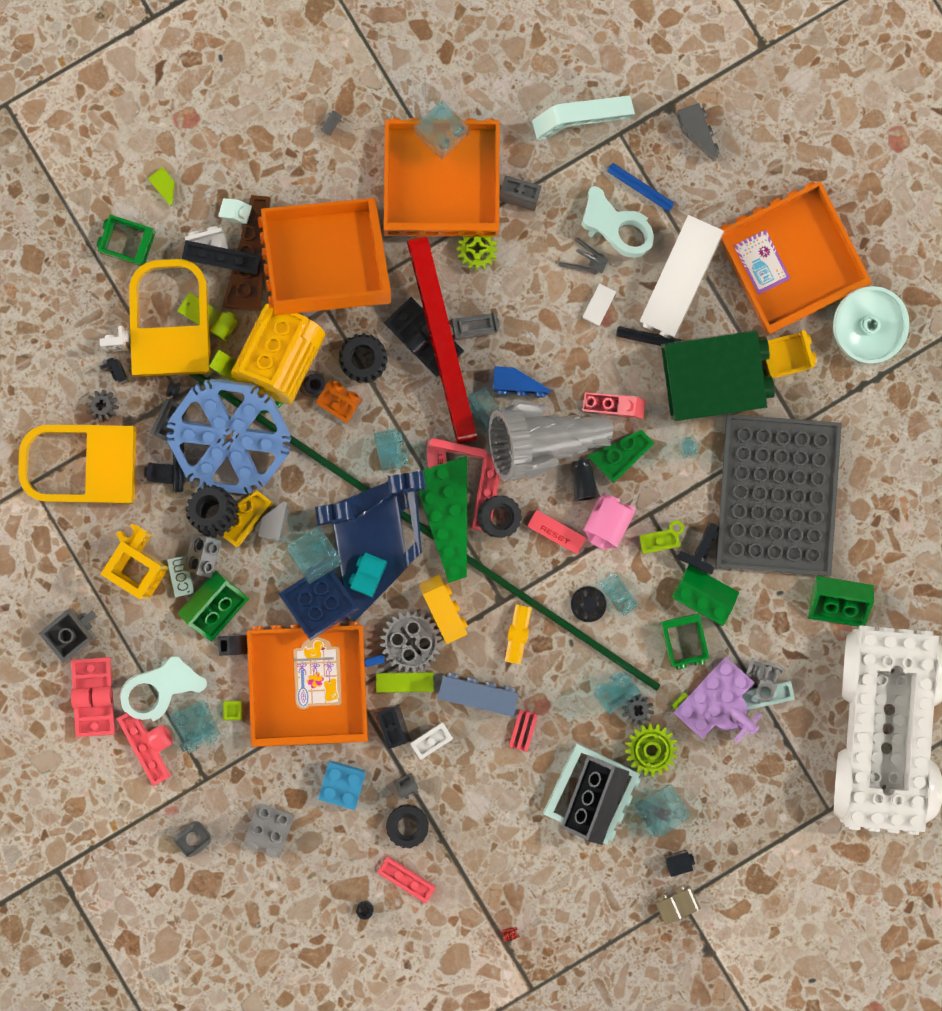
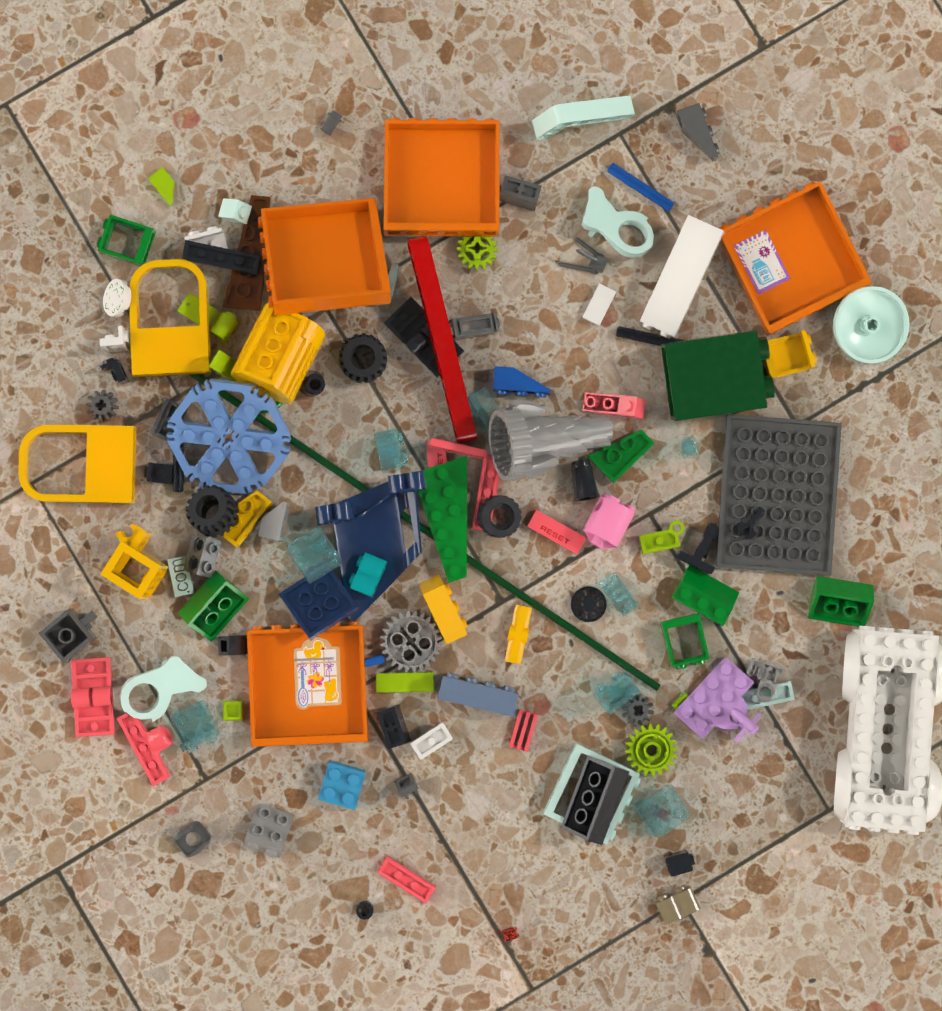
(117, 298): none -> white tile
(173, 389): black bush -> none
(339, 400): orange bracket -> none
(393, 274): none -> light aqua tile
(407, 811): black tyre -> none
(441, 129): clear light blue piece -> none
(751, 523): none -> black bar

